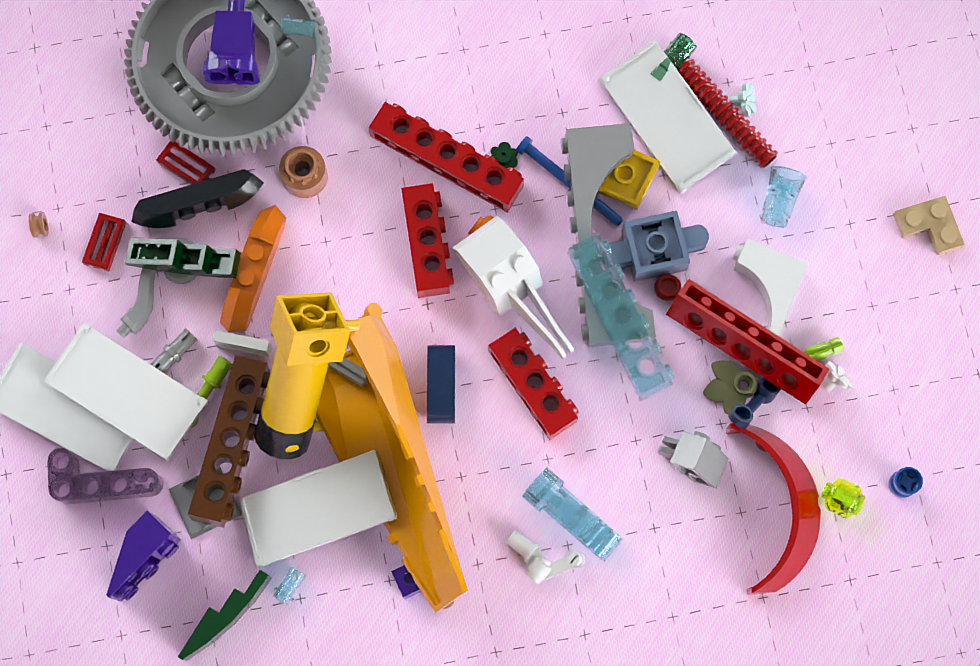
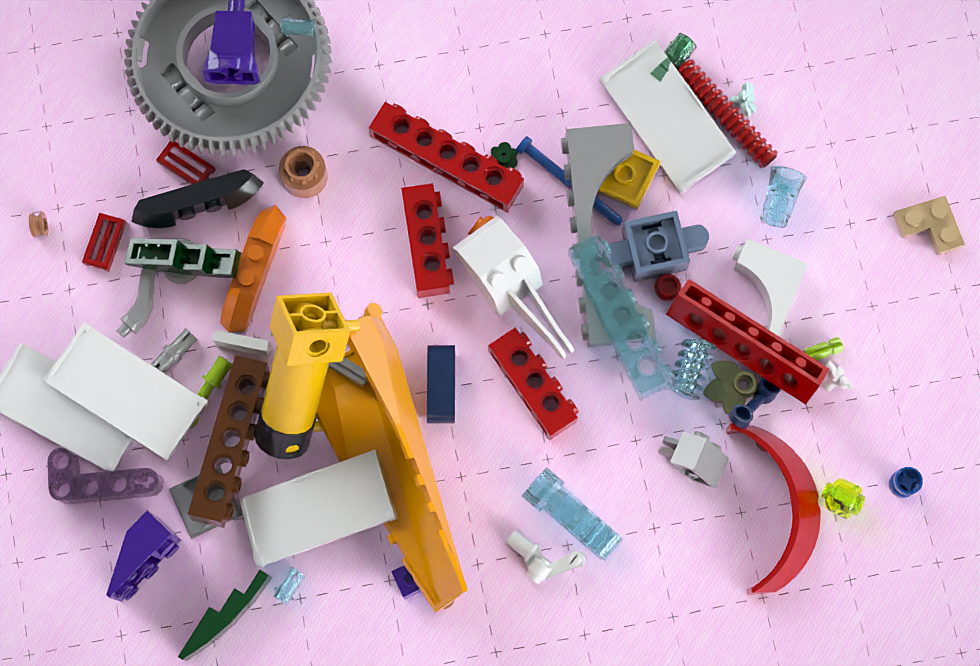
(690, 366): none -> clear light blue piece

